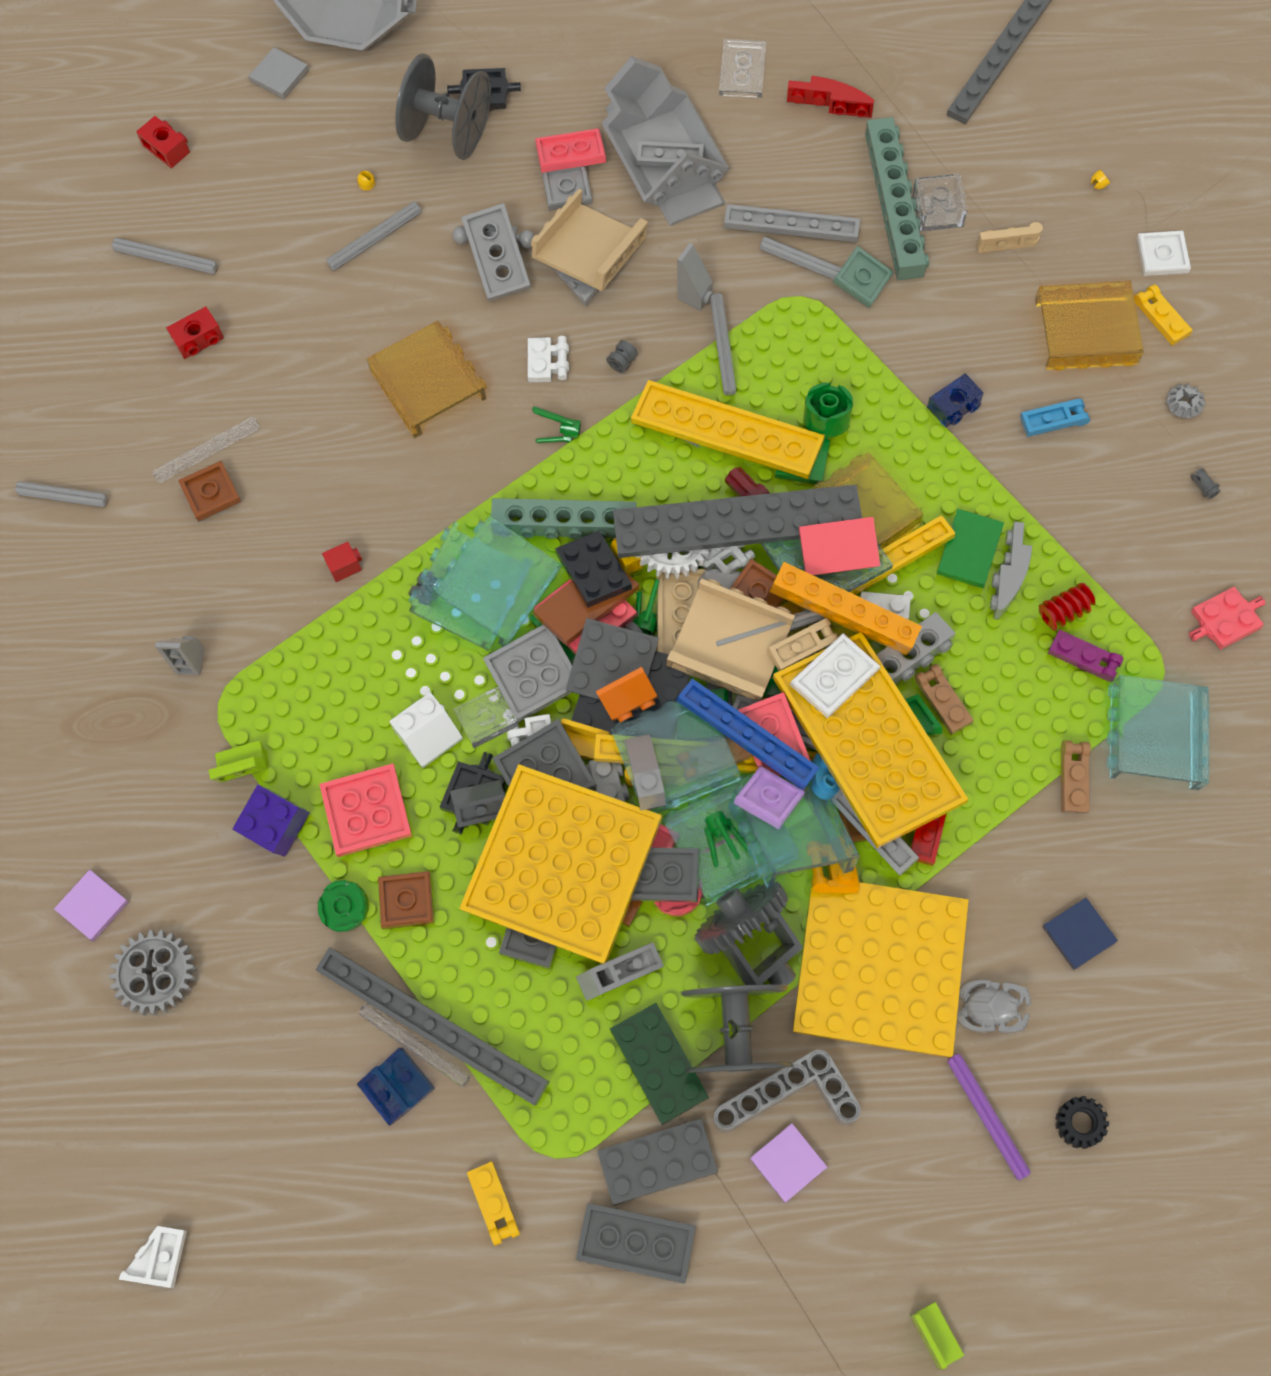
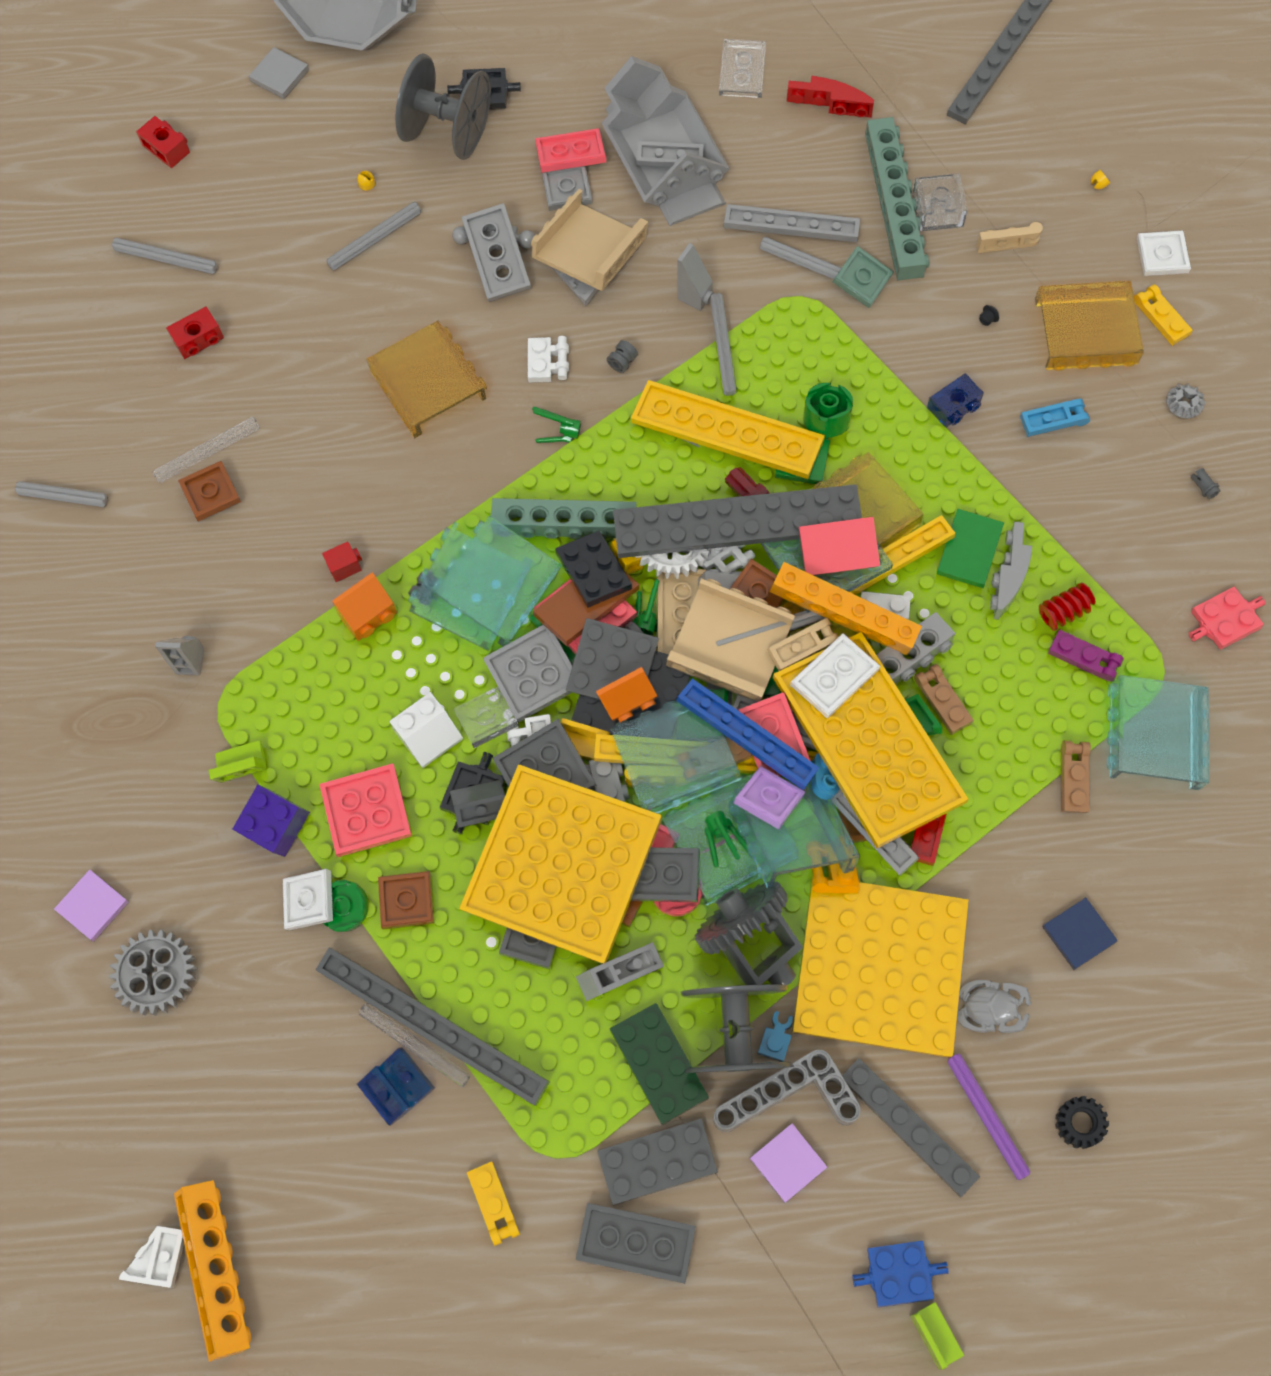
(205, 1284): none -> light orange brick
(307, 899): none -> white tile
(364, 607): none -> orange slope
(645, 772): light grey slope -> none
(775, 1041): none -> dark azure plate
(900, 1274): none -> blue plate
(910, 1128): none -> dark grey plate
(989, 315): none -> black piece

